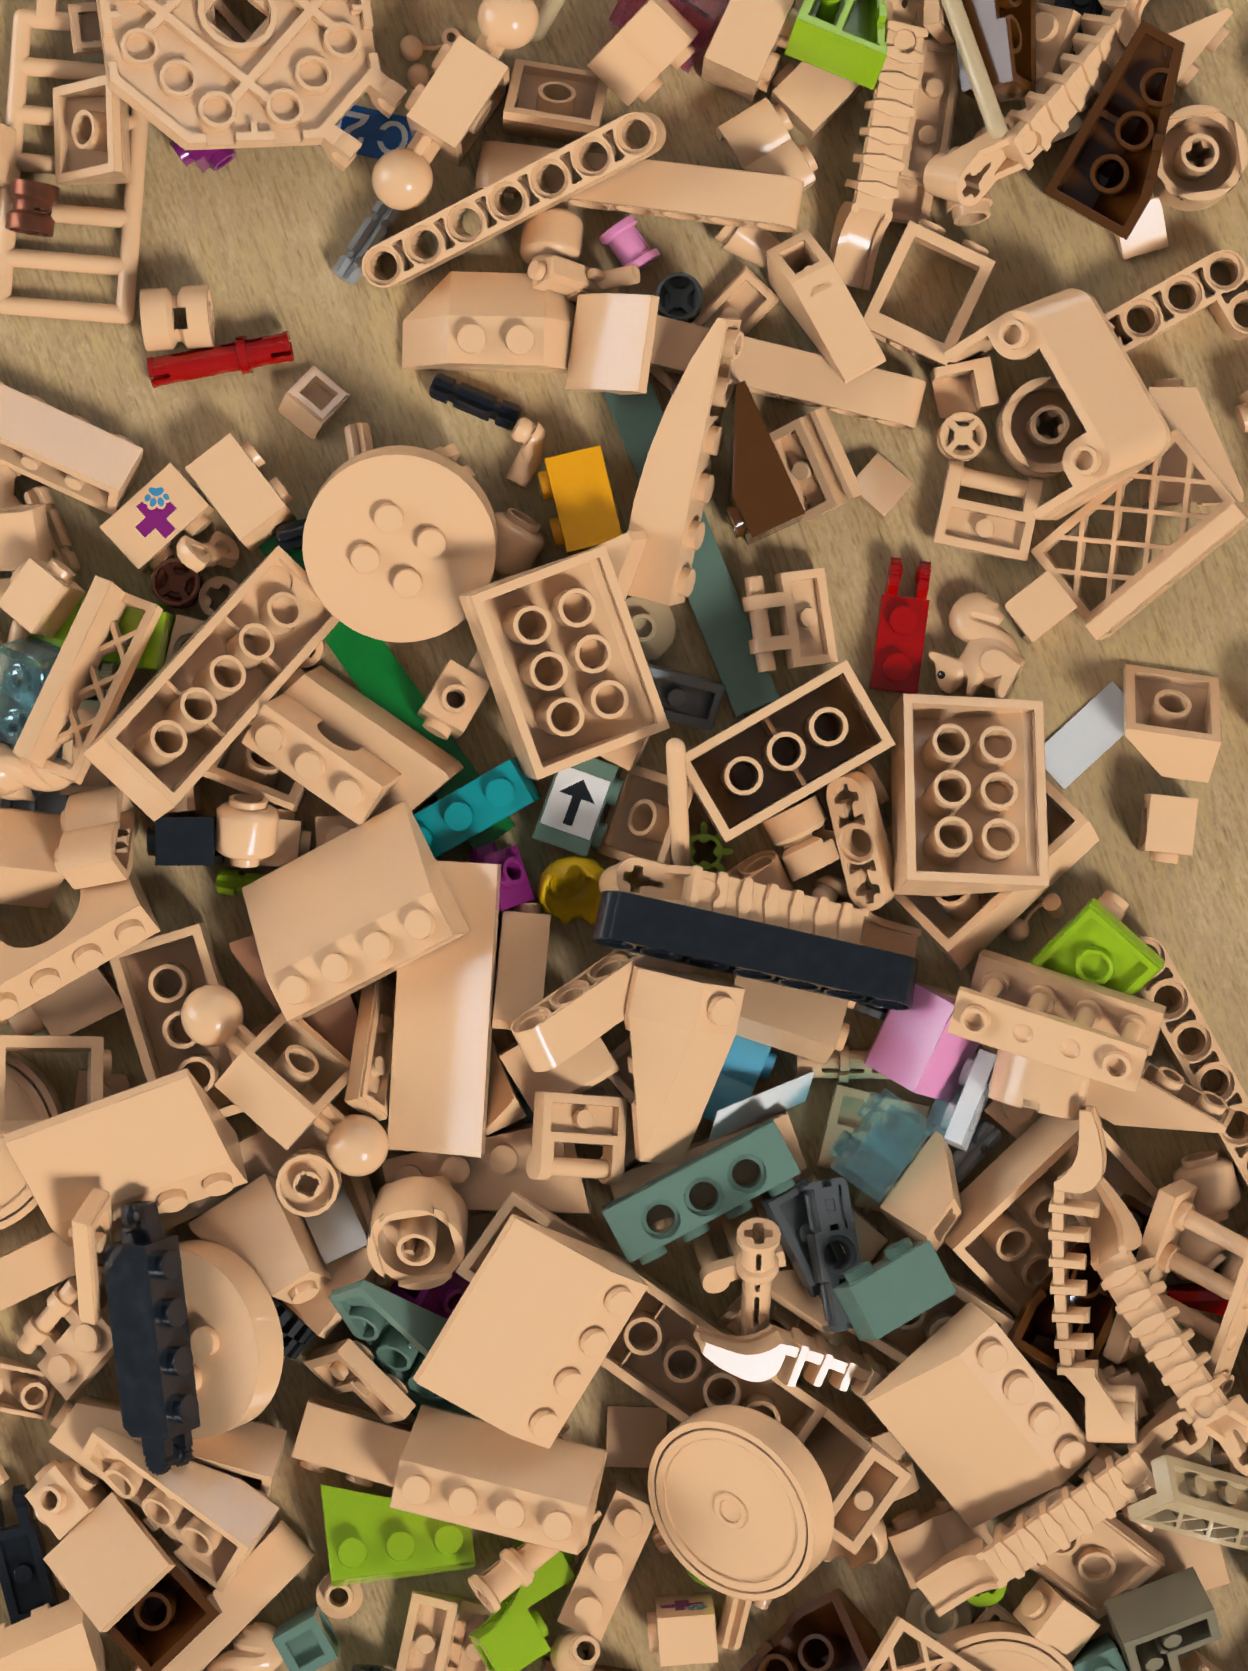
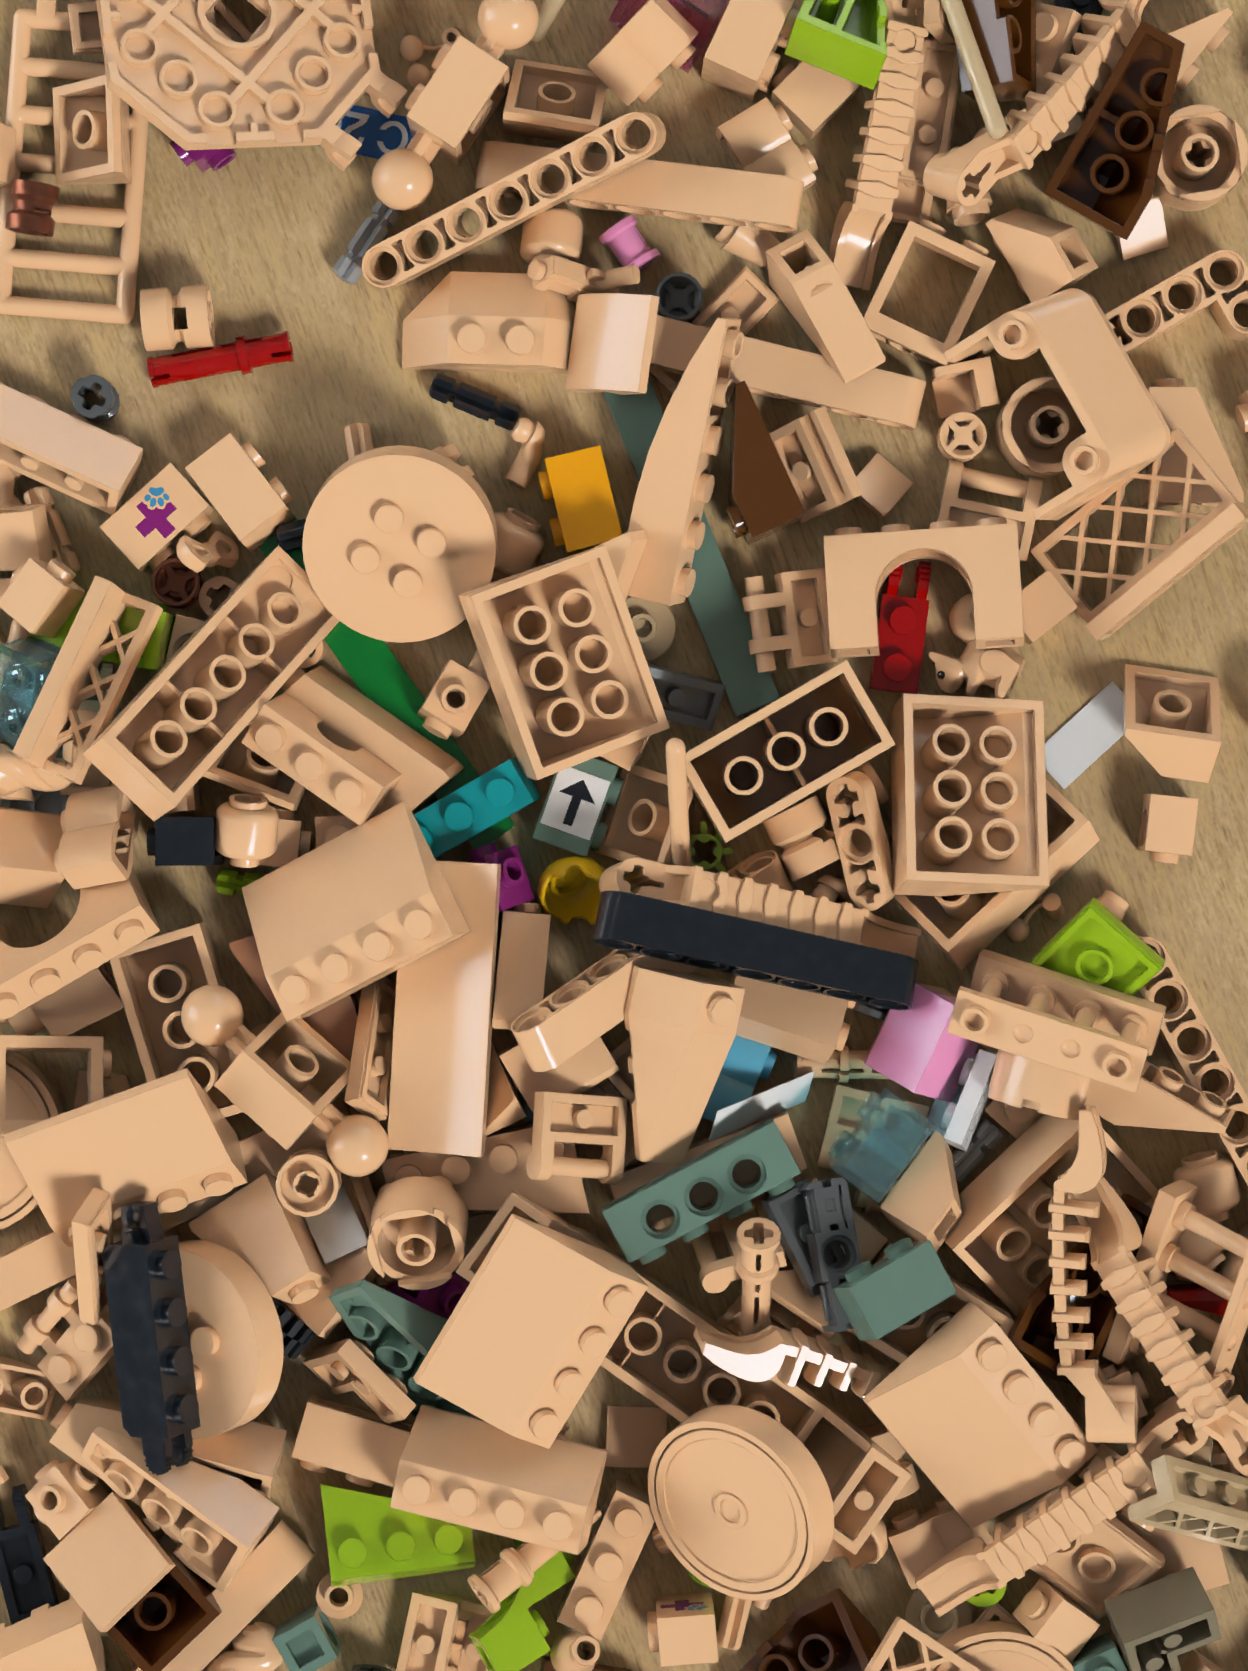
(93, 385): none -> dark grey bush
(312, 402): light nougat slope -> none
(981, 553): none -> light nougat arch
(1041, 252): none -> light nougat slope

